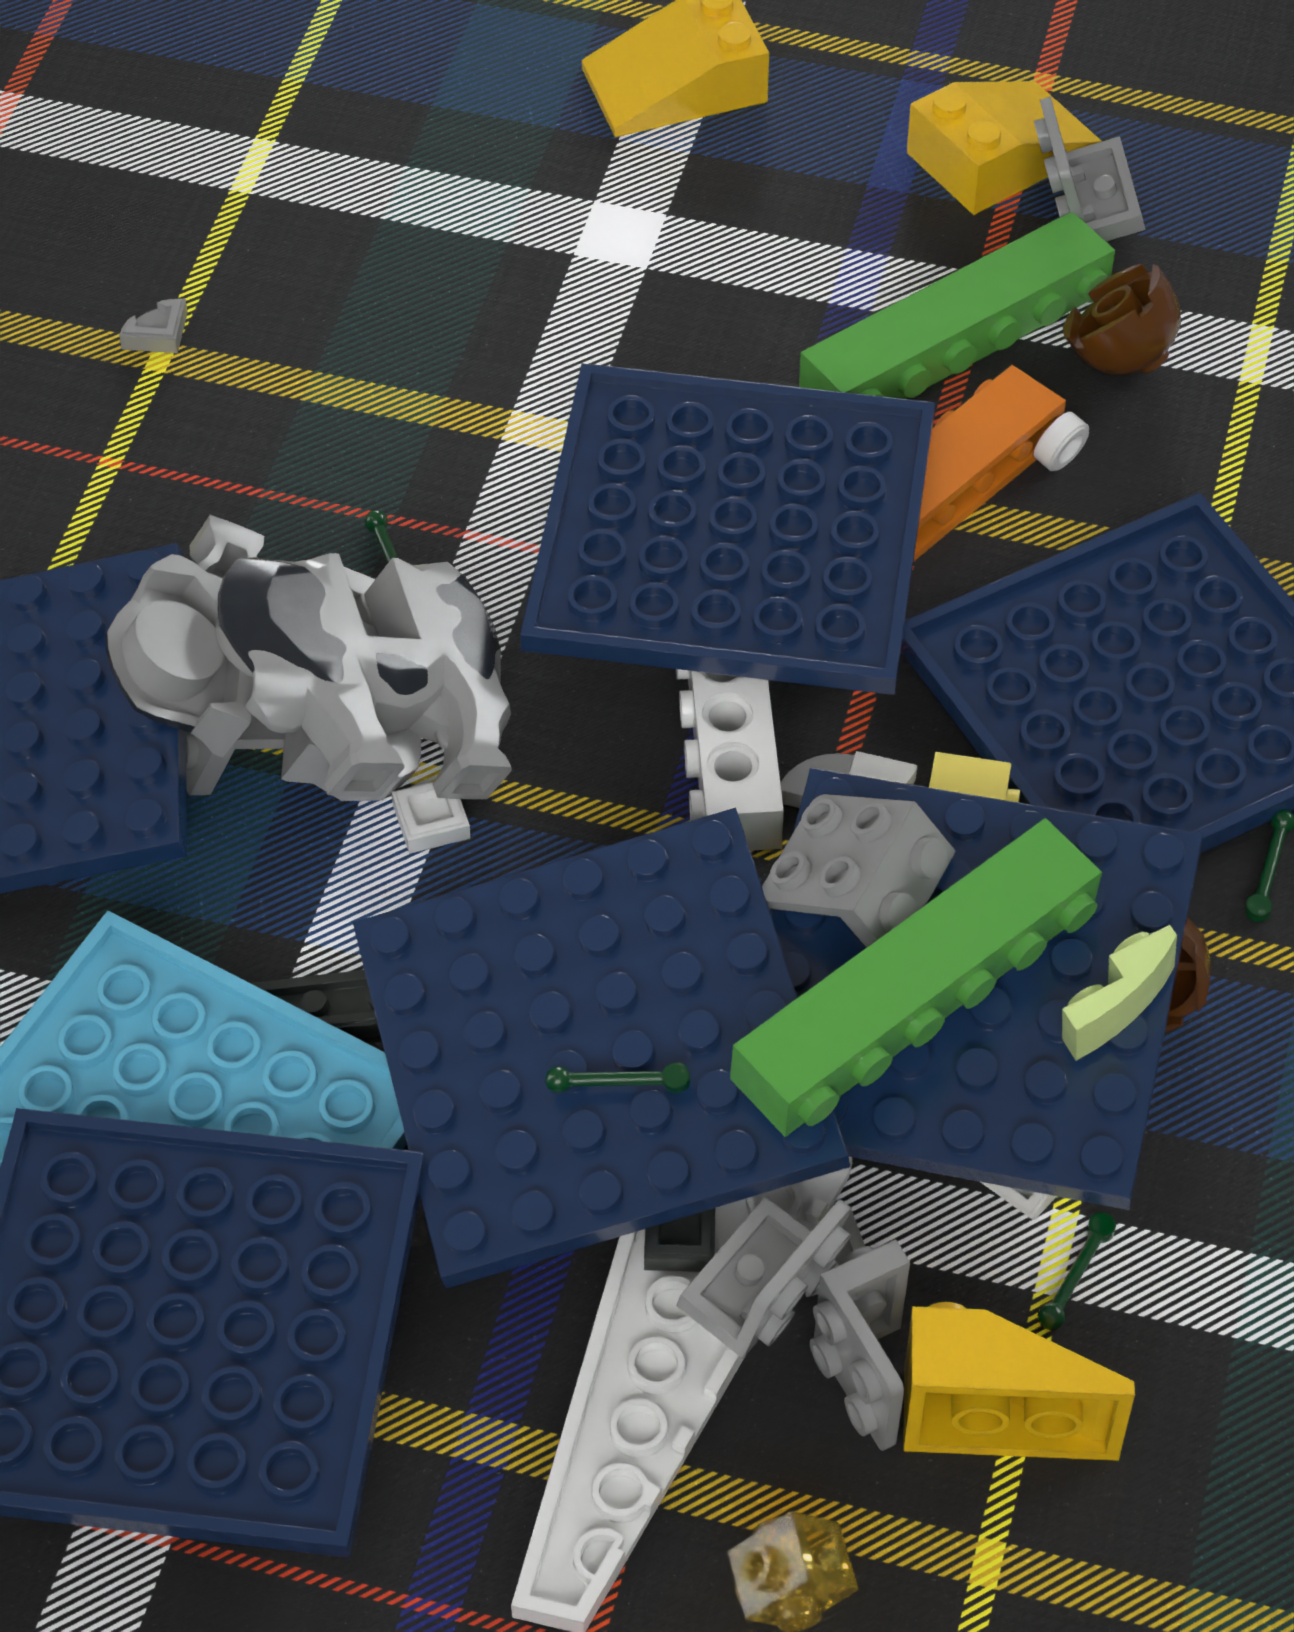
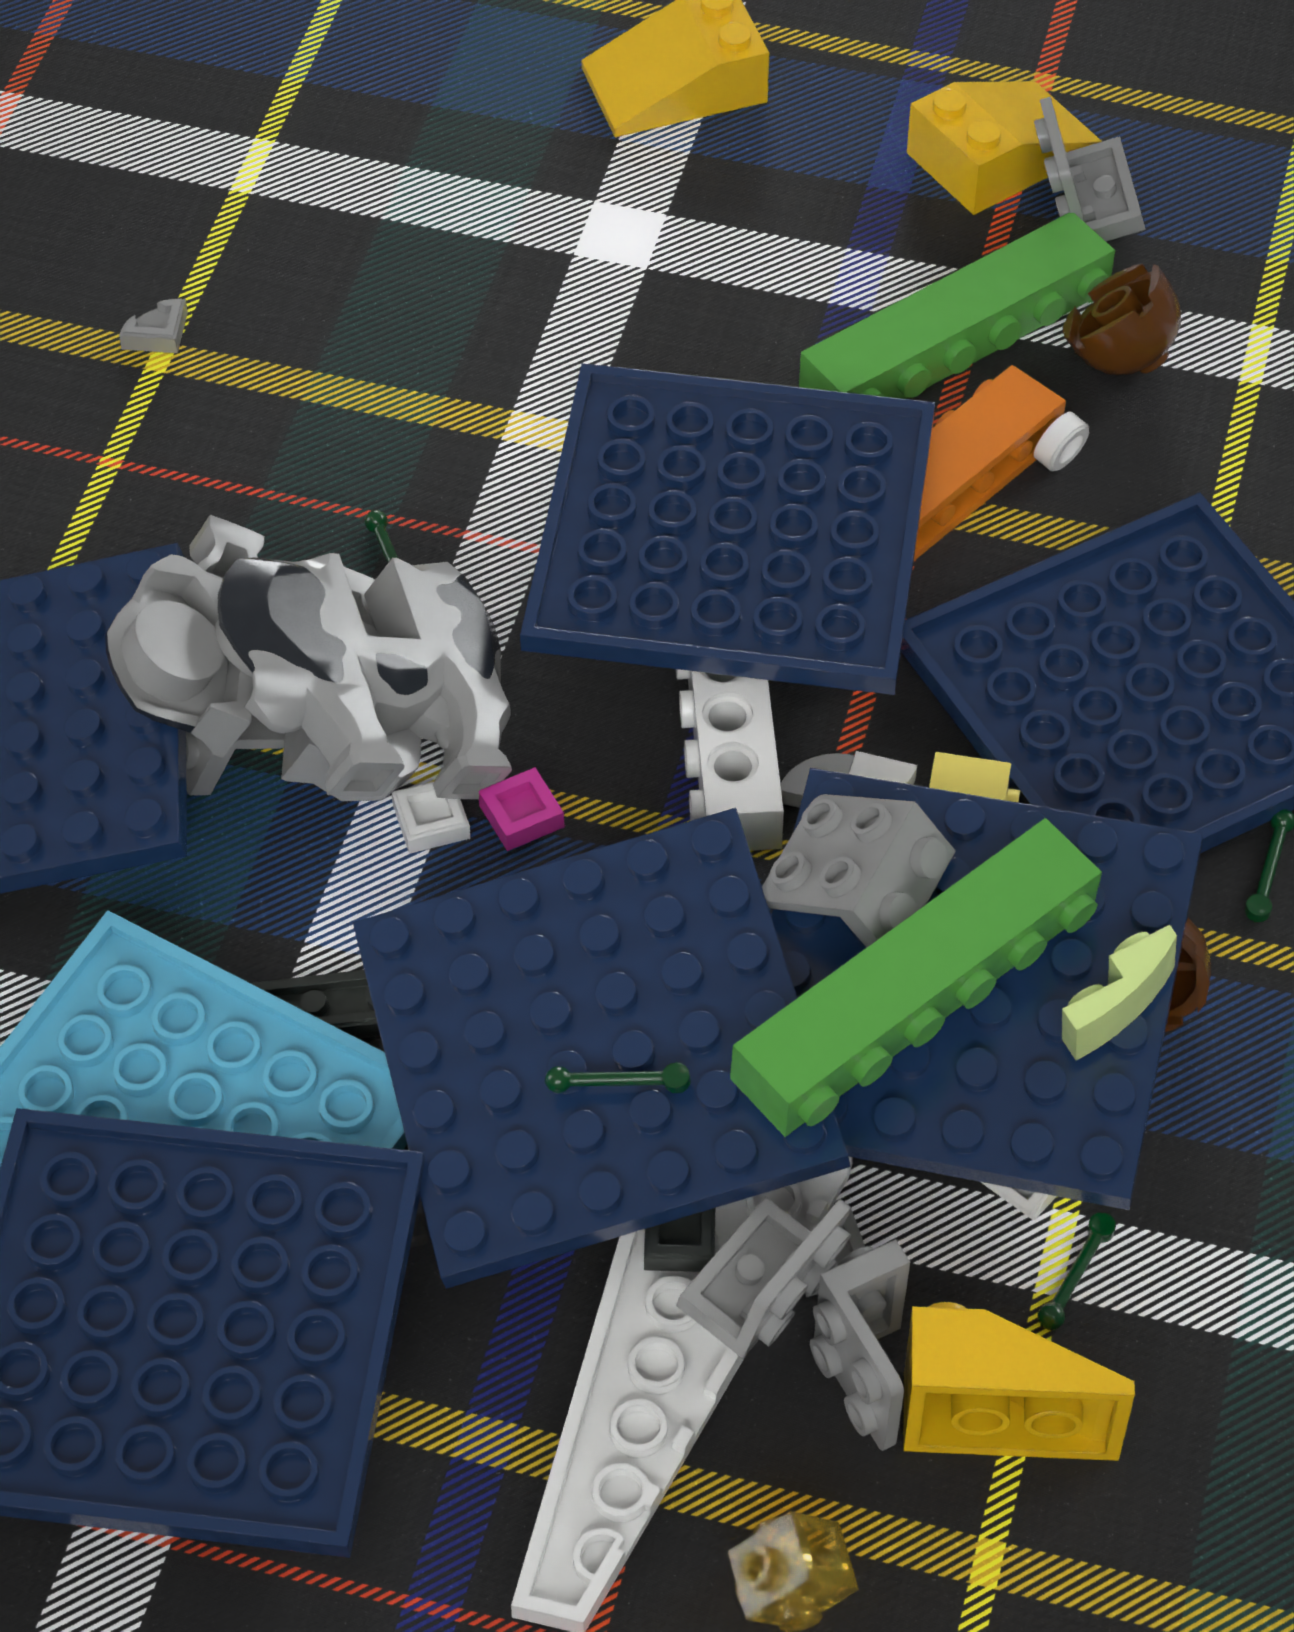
(521, 809): none -> dark pink plate

